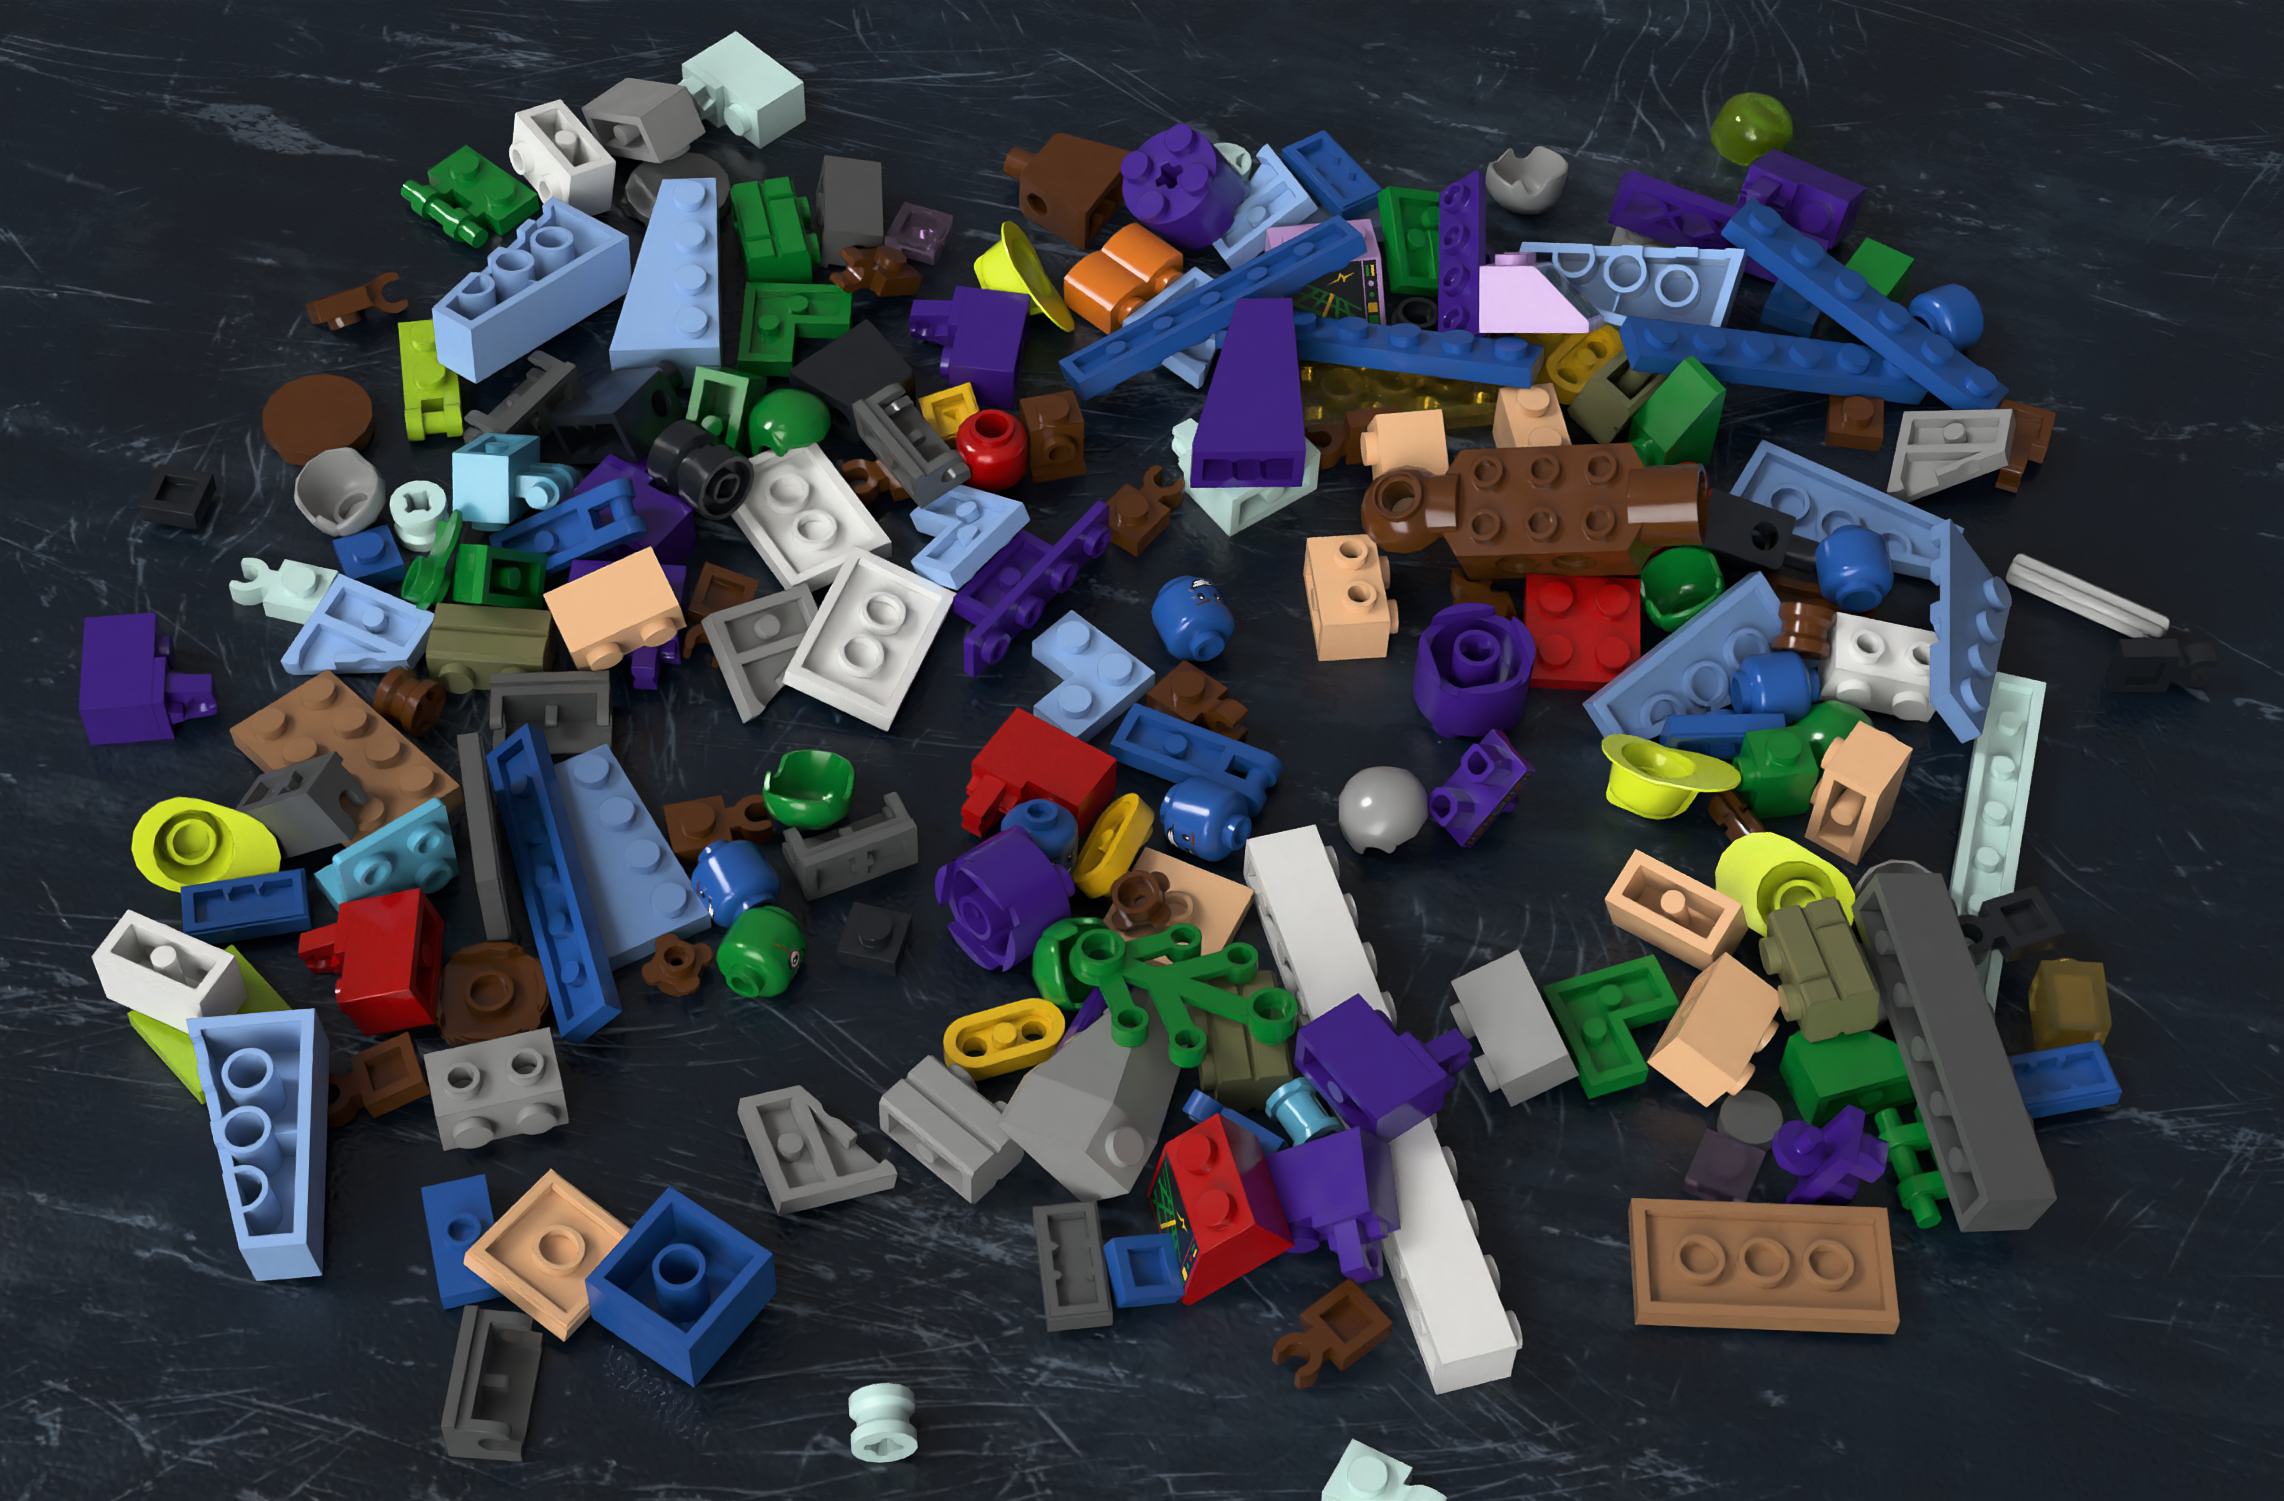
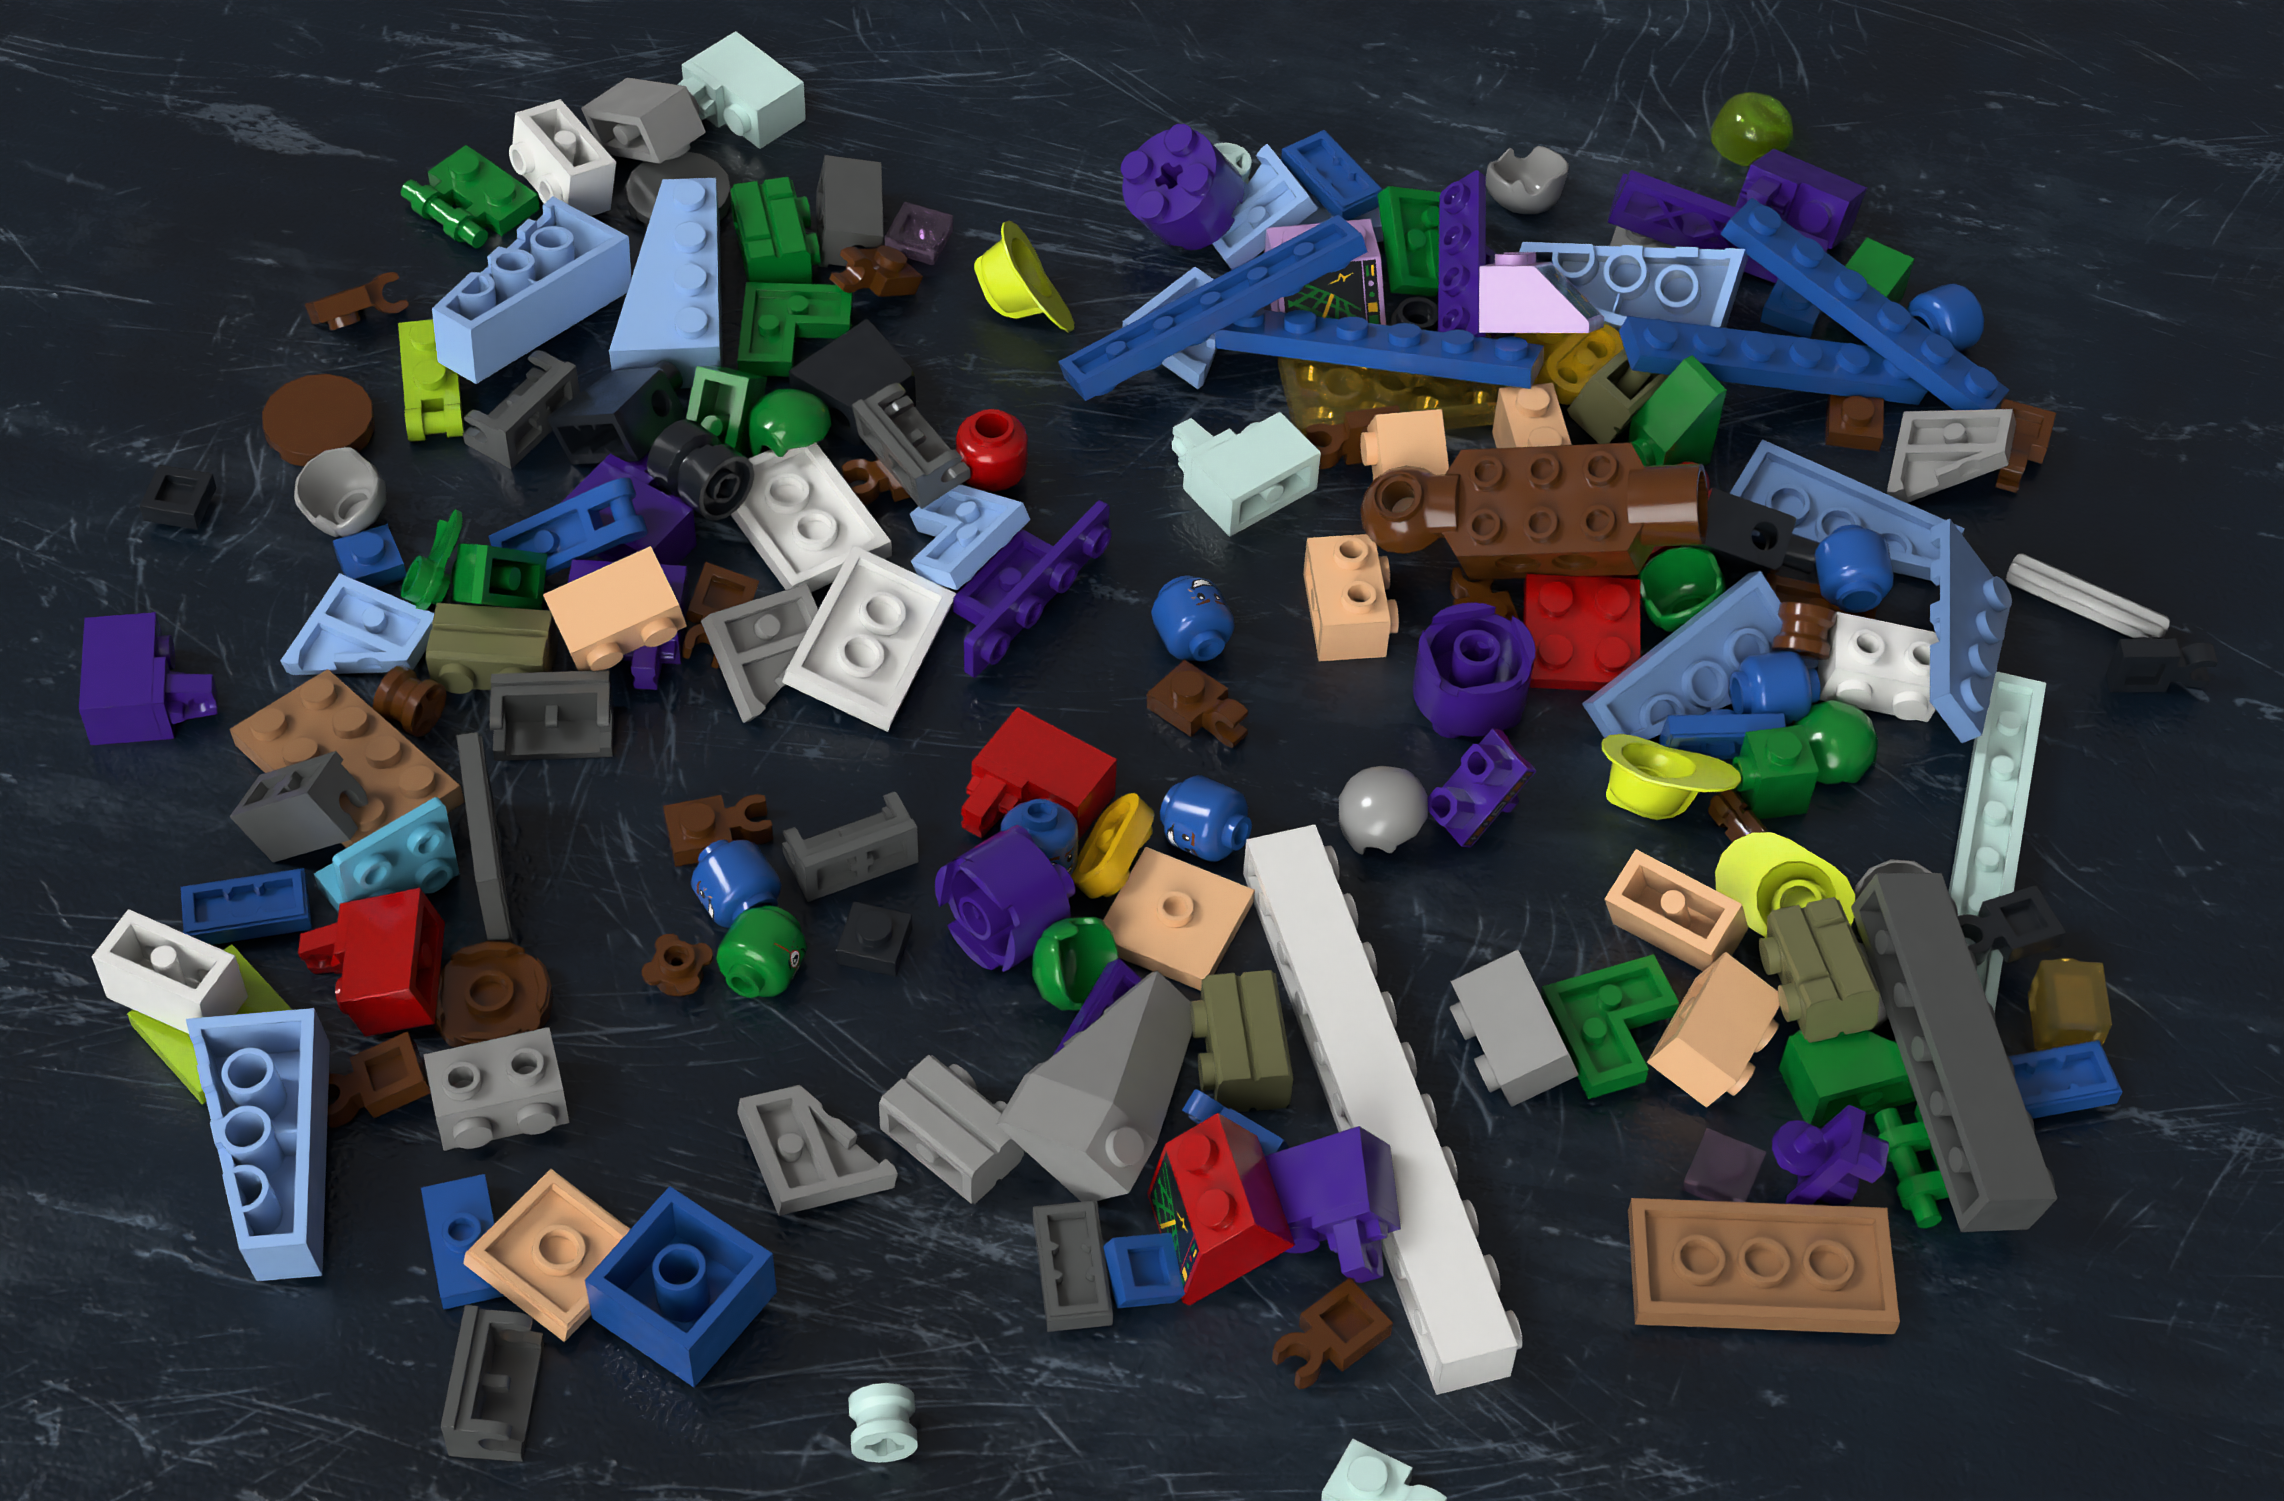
(200, 843): neon yellow piece -> none
(286, 593): light aqua plate -> none
(416, 512): light aqua wheel -> none
(503, 478): medium azure brick -> none
(553, 885): blue plate -> none
(625, 860): medium blue wing -> none
(810, 789): green hair -> none
(948, 410): yellow tile -> none
(981, 338): dark purple hinge -> none
(1001, 1038): yellow plate -> none
(1054, 436): reddish brown brick -> none
(1069, 186): reddish brown torso -> none
(1097, 674): light blue plate -> none
(1110, 962): green plant -> none
(1121, 277): orange brick -> none
(1133, 887): reddish brown plate -> none
(1143, 514): reddish brown plate -> none
(1183, 750): blue plate -> none
(1254, 404): dark purple slope -> none
(1301, 1112): medium azure bush -> none
(1374, 1074): dark purple hinge -> none
(1750, 1118): dark grey tile -> none
(1856, 791): light nougat brick -> none

